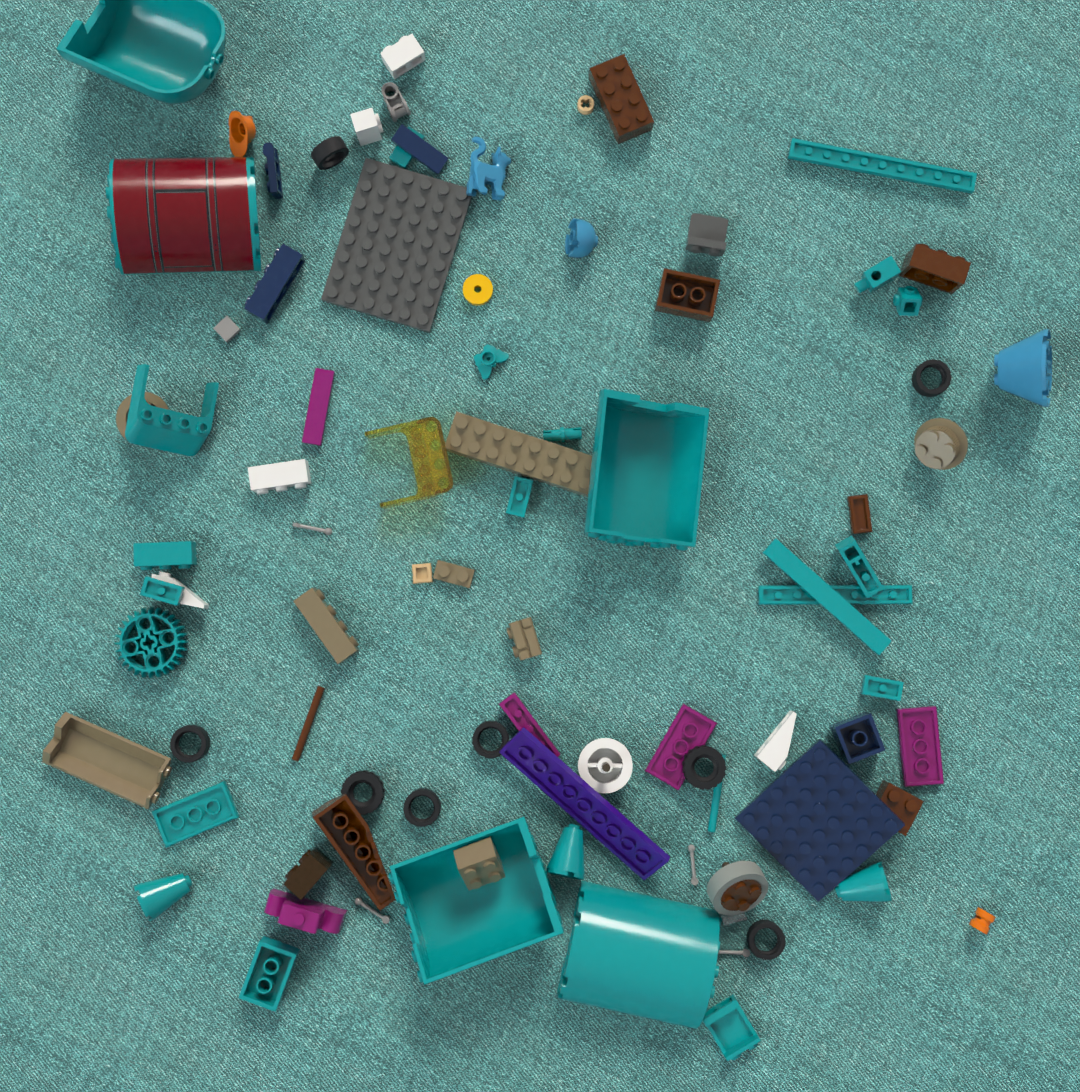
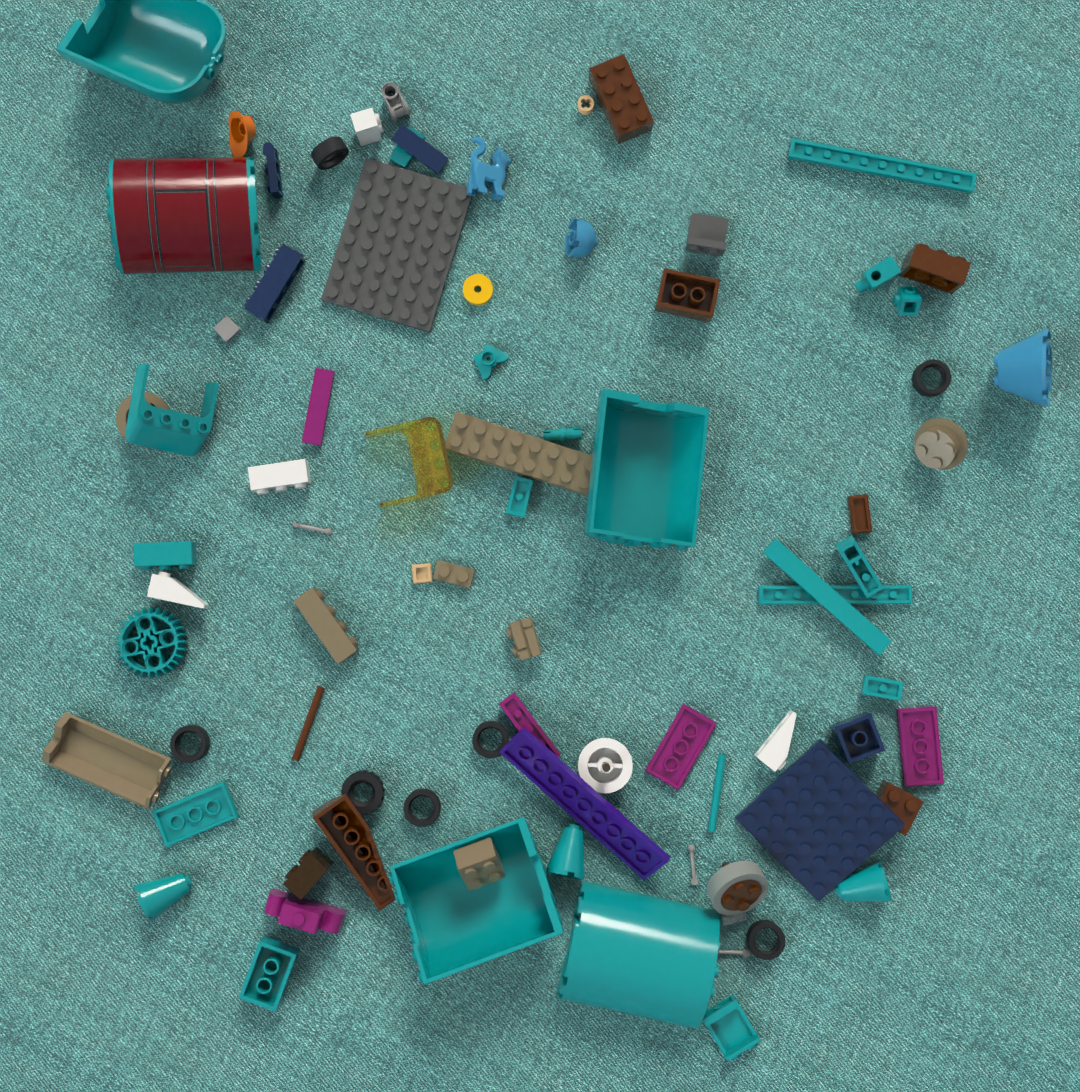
(162, 591): teal plate -> none
(385, 918): light grey hinge -> none
(402, 56): white brick -> none
(718, 770): black tyre -> none
(982, 920): orange wheel -> none

